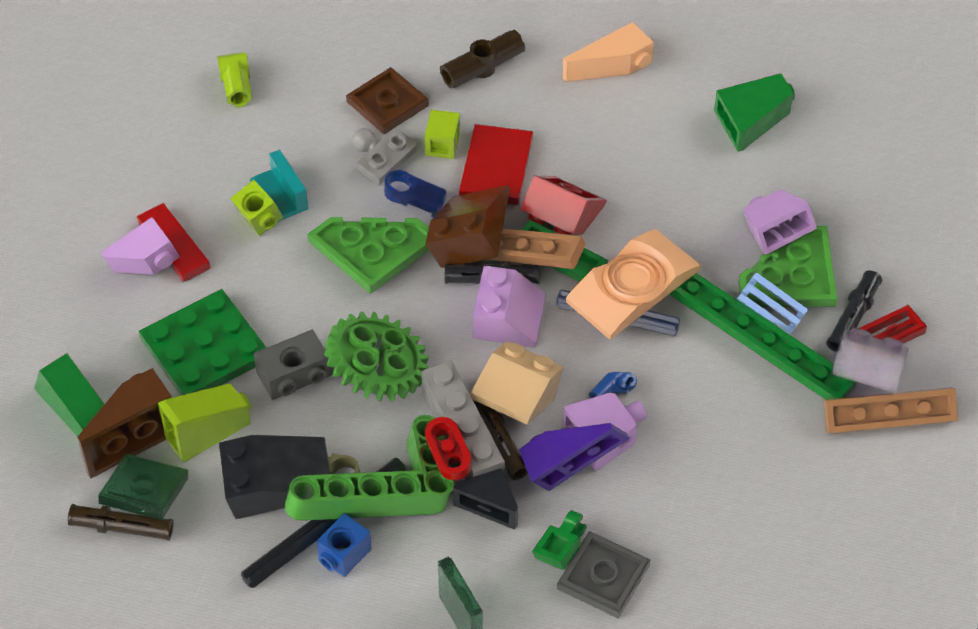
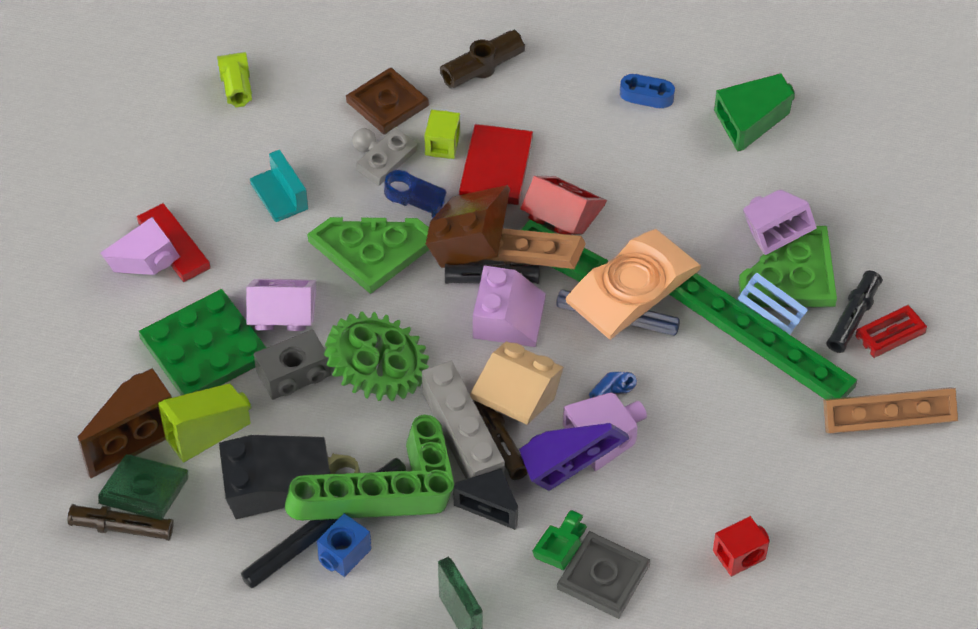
(68, 393): green slope -> none
(251, 199): lime brick -> none
(281, 303): none -> lavender slope
(449, 450): red plate -> none
(610, 56): light nougat slope -> none
(647, 91): none -> blue beam
(741, 545): none -> red brick
(870, 360): slope -> none

